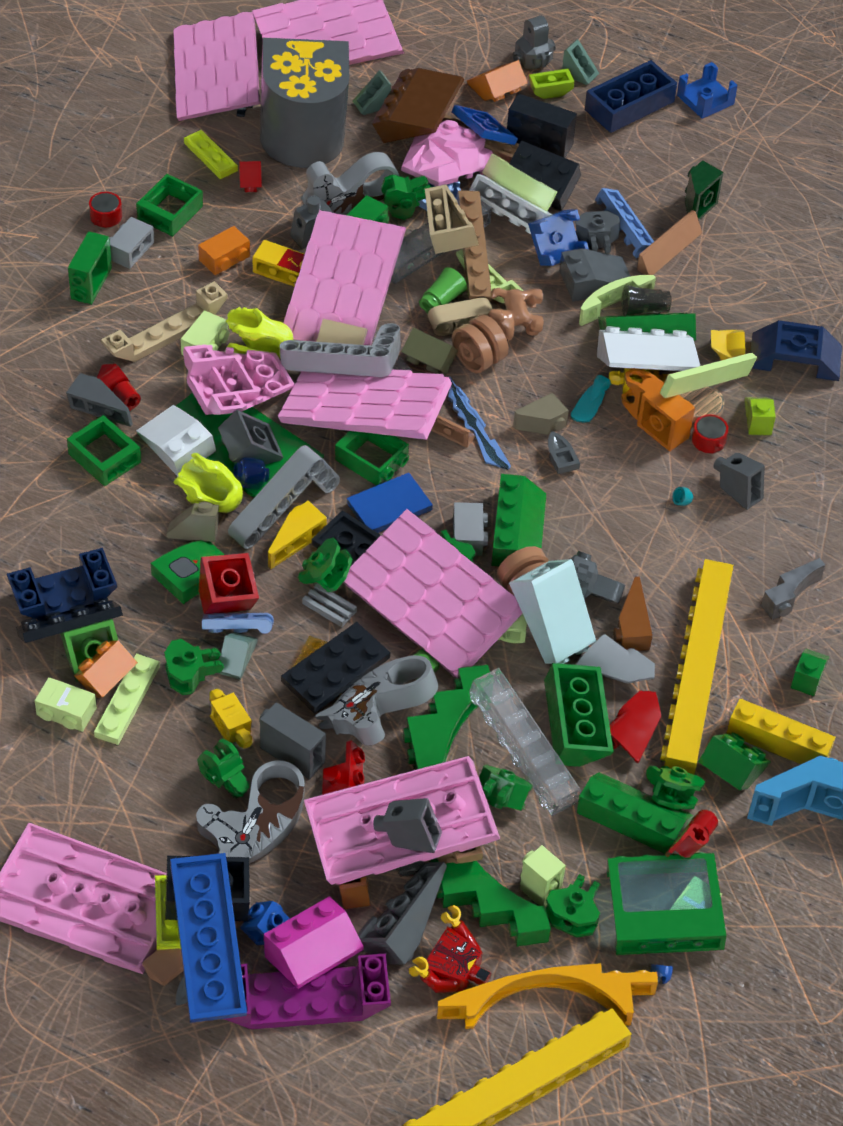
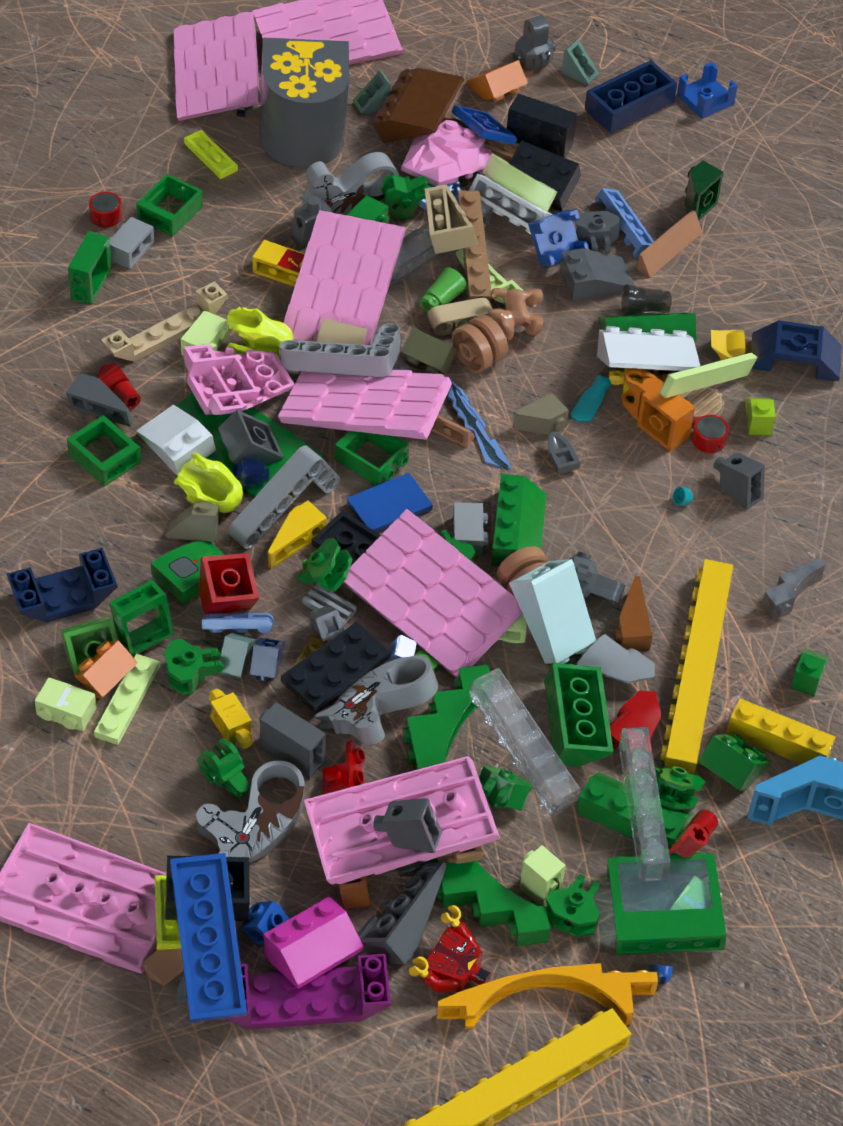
(77, 617): black plate -> none
(134, 604): none -> green window
(224, 250): orange brick -> none
(250, 175): red slope -> none
(267, 658): none -> slope
(326, 622): none -> flat silver brick
(401, 648): none -> slope
(552, 83): lime slope -> none
(611, 294): yellowish green slope -> none
(644, 804): none -> clear brick

